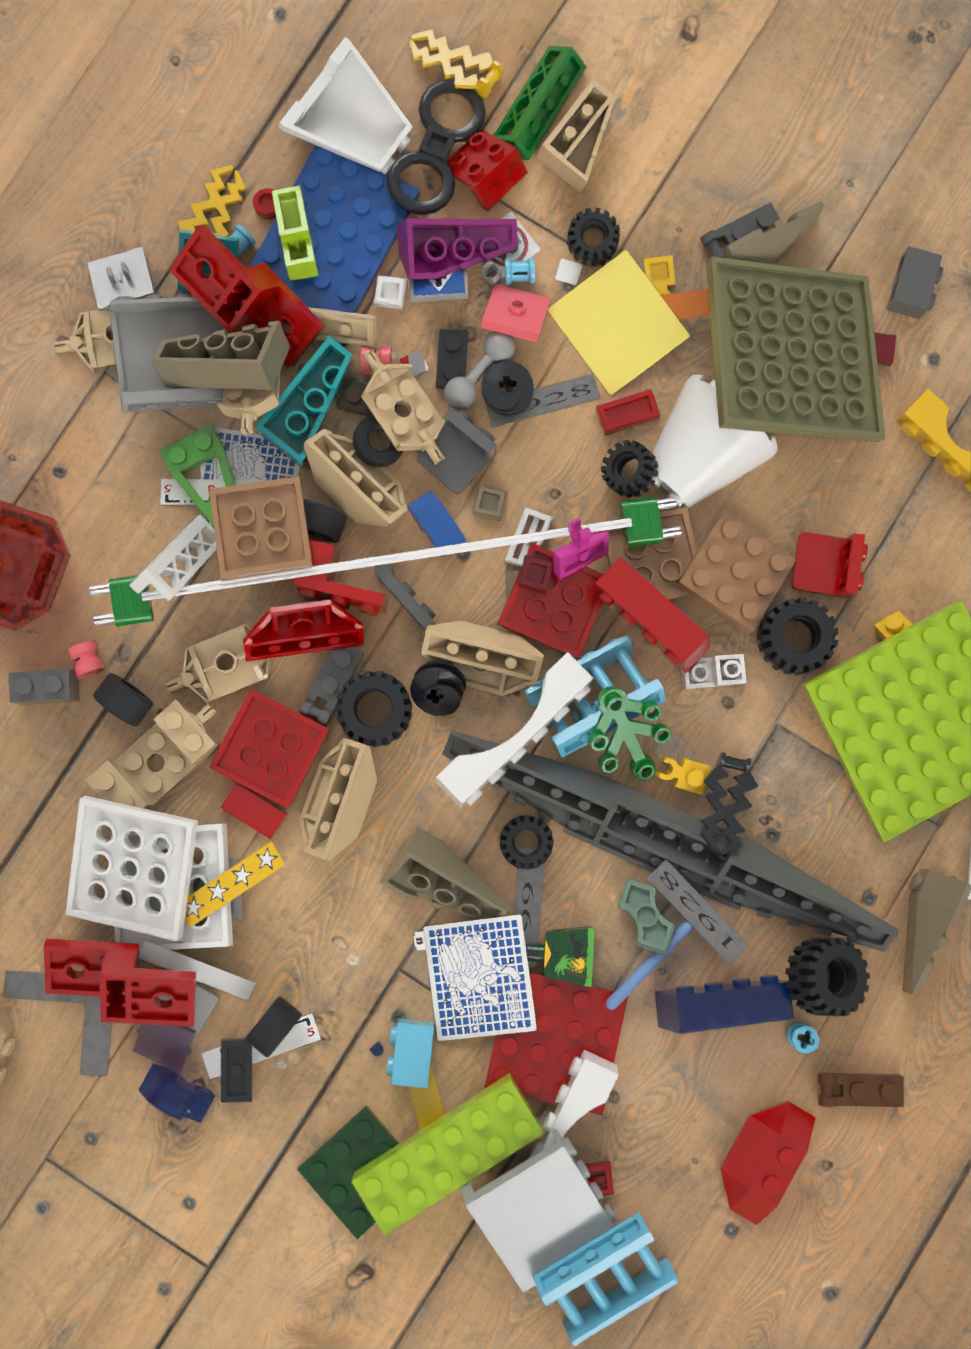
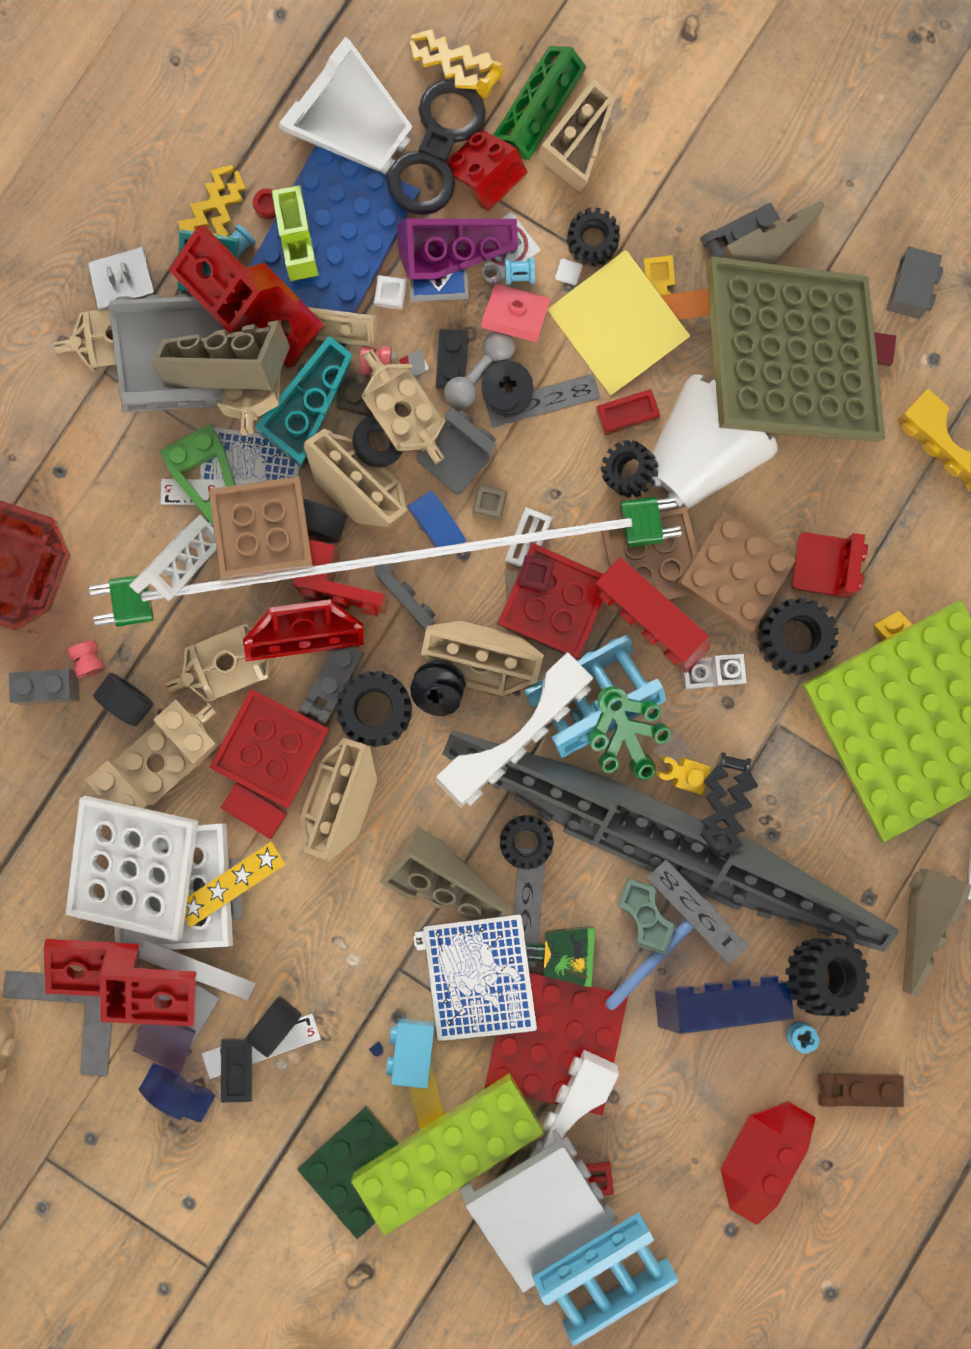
(584, 549): dark pink plate -> none

